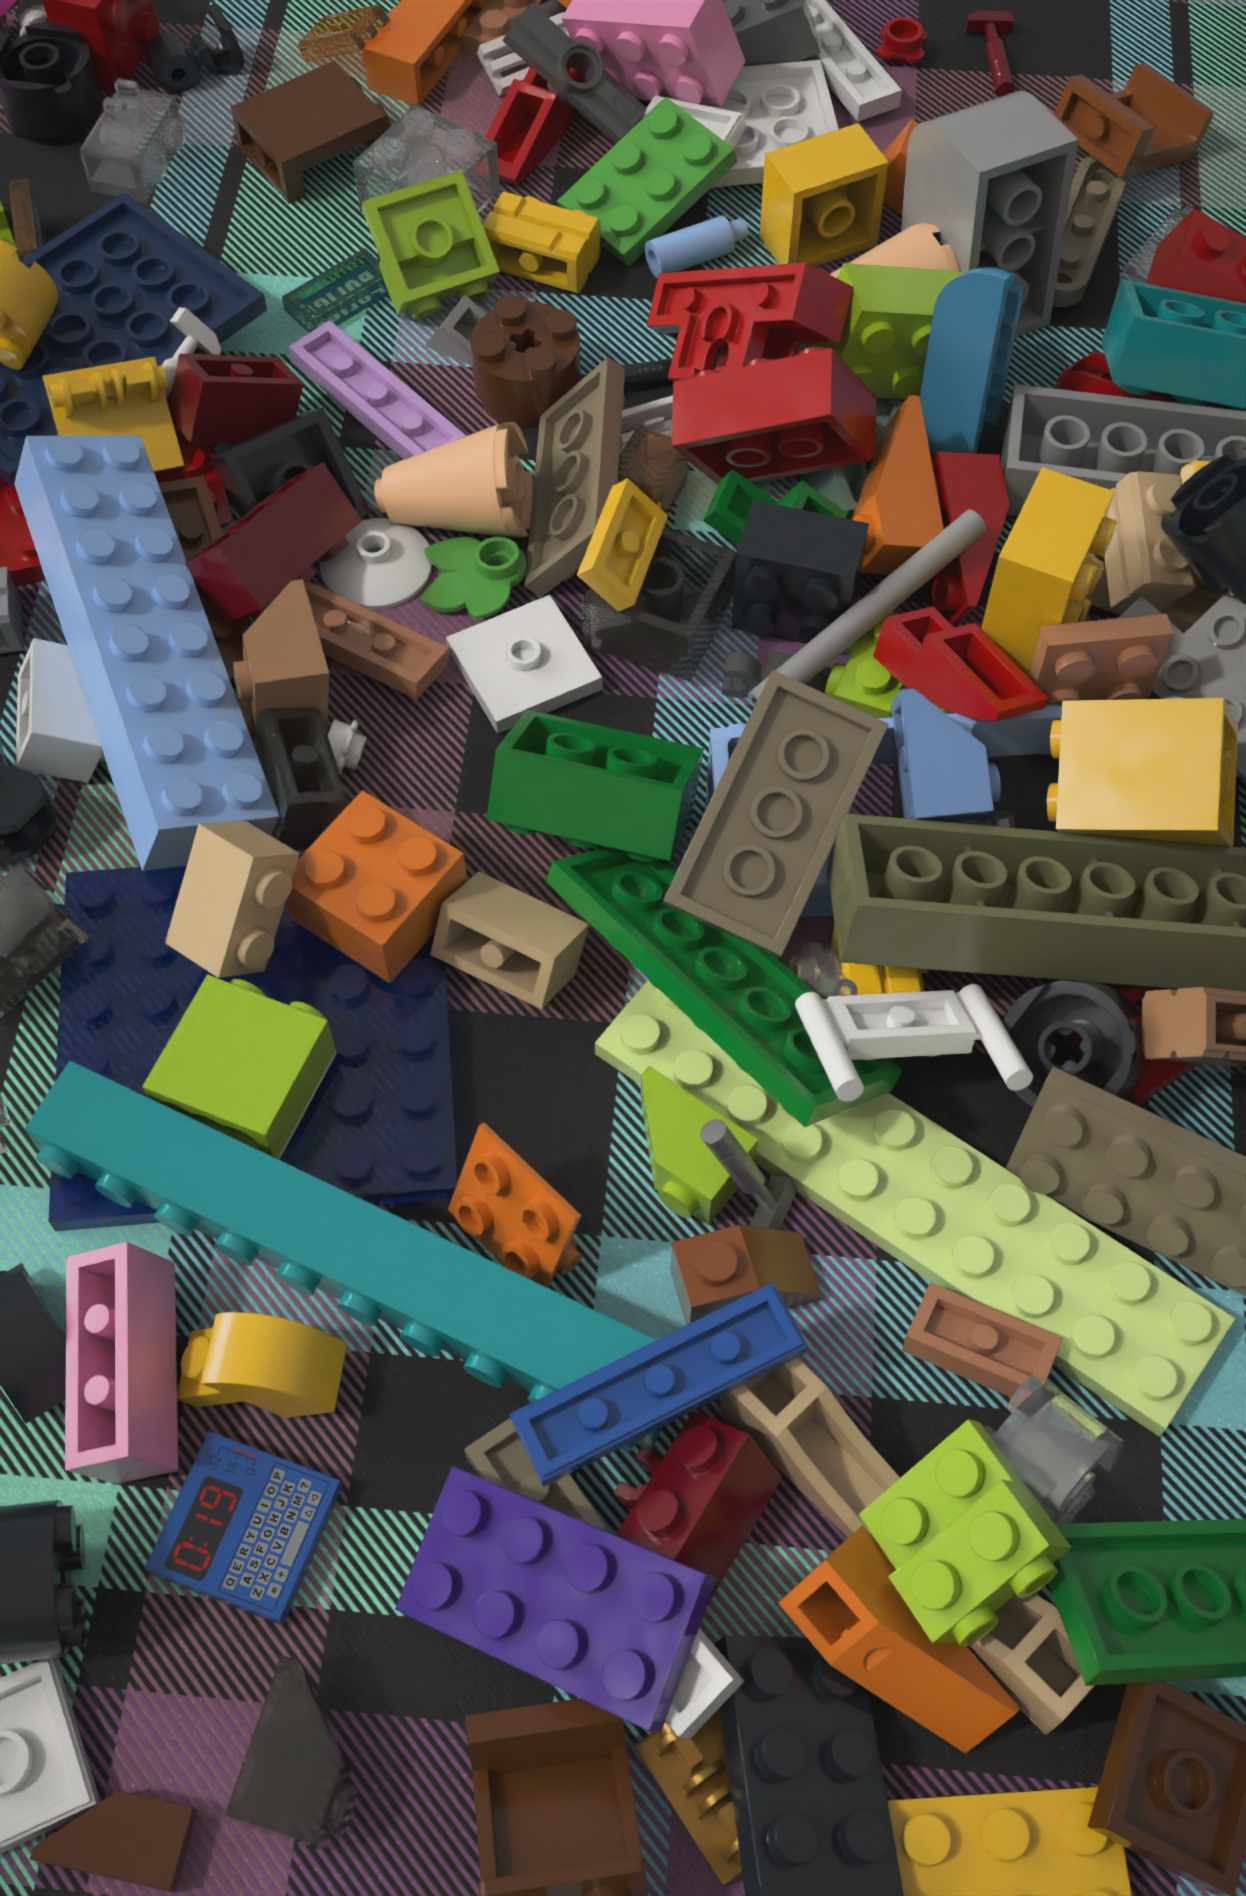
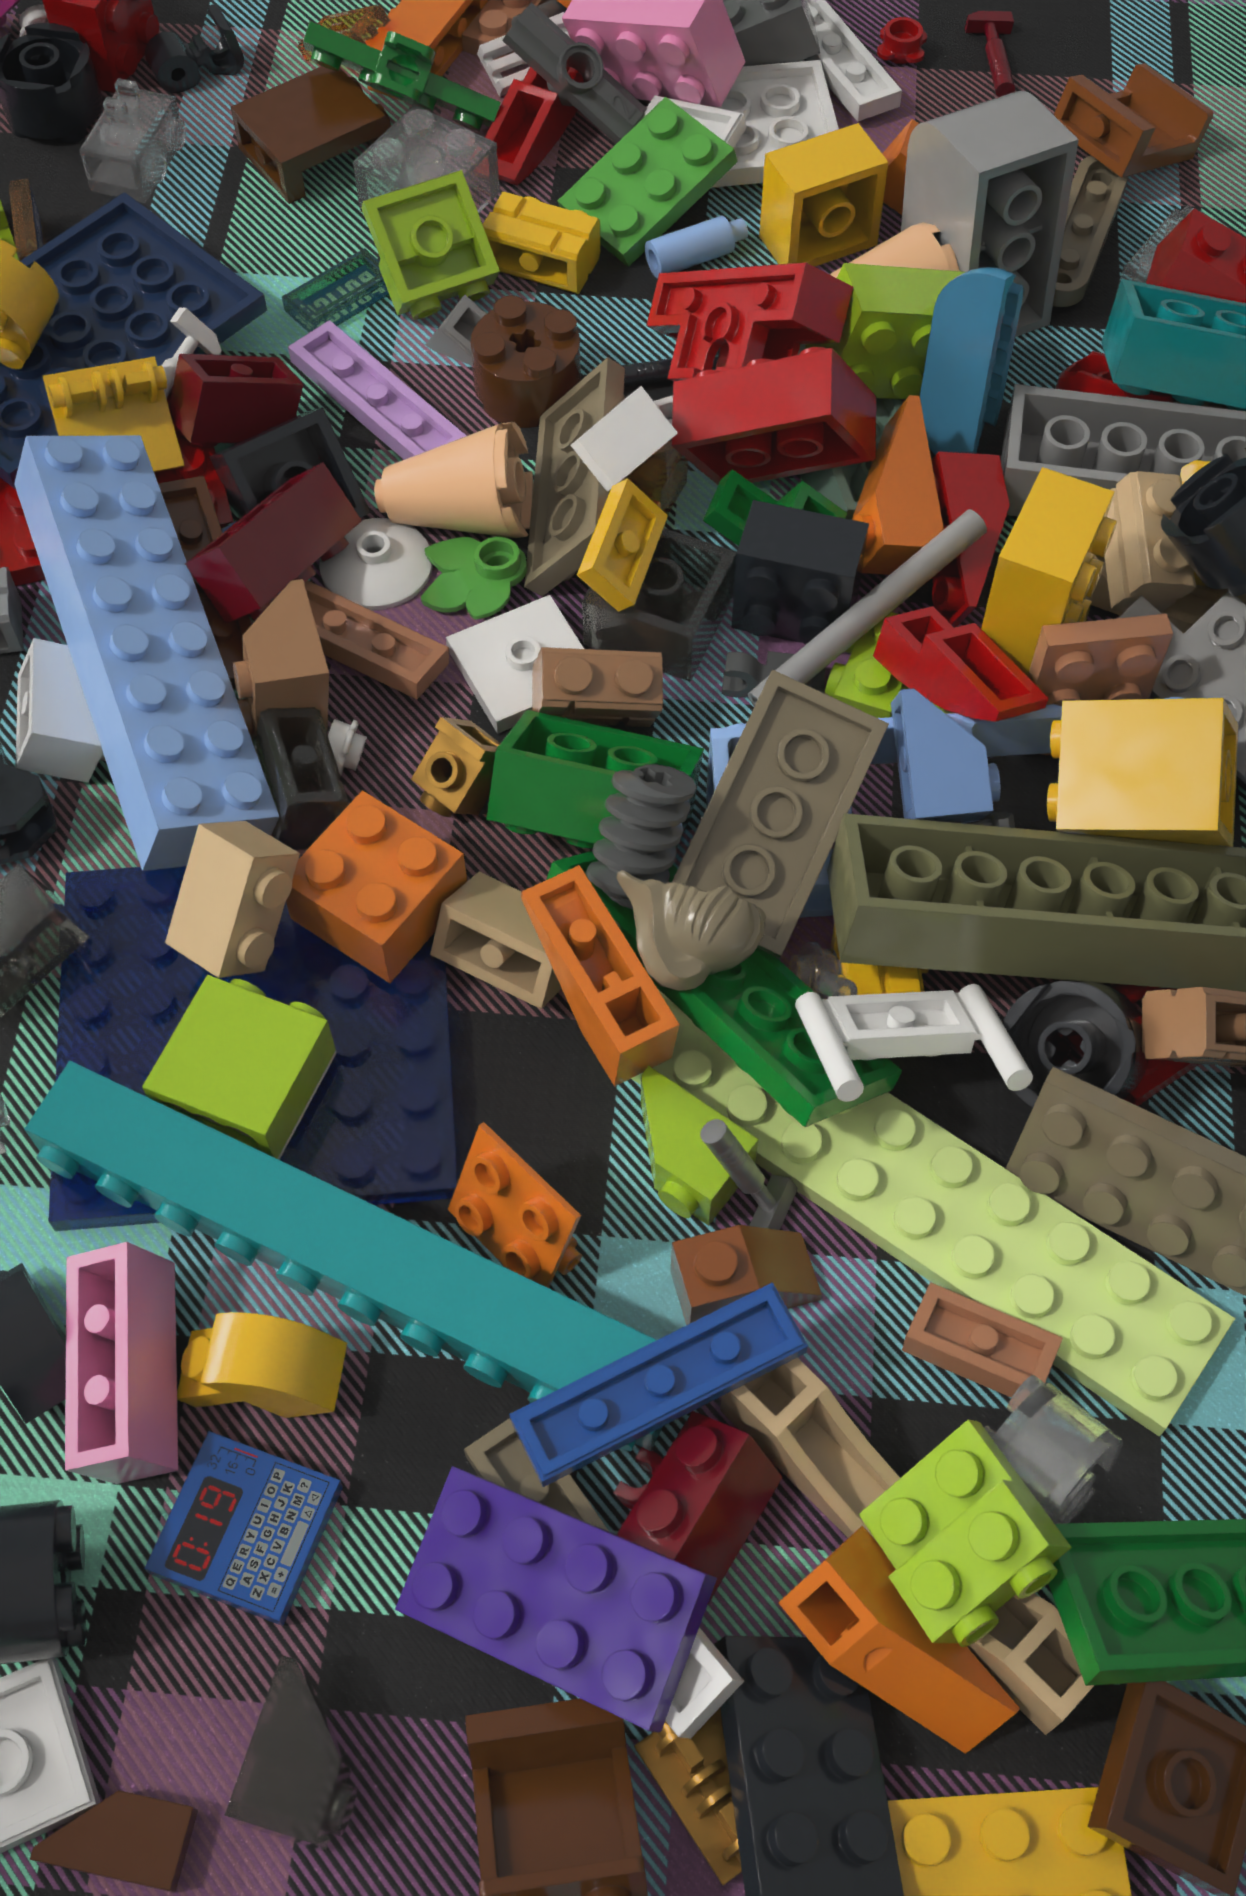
(402, 72): none -> green plate
(457, 768): none -> pearl gold brick
(598, 685): none -> medium nougat brick
(601, 976): none -> orange slope
(624, 438): none -> white slope
(642, 827): none -> dark grey piece
(690, 931): none -> dark tan hair

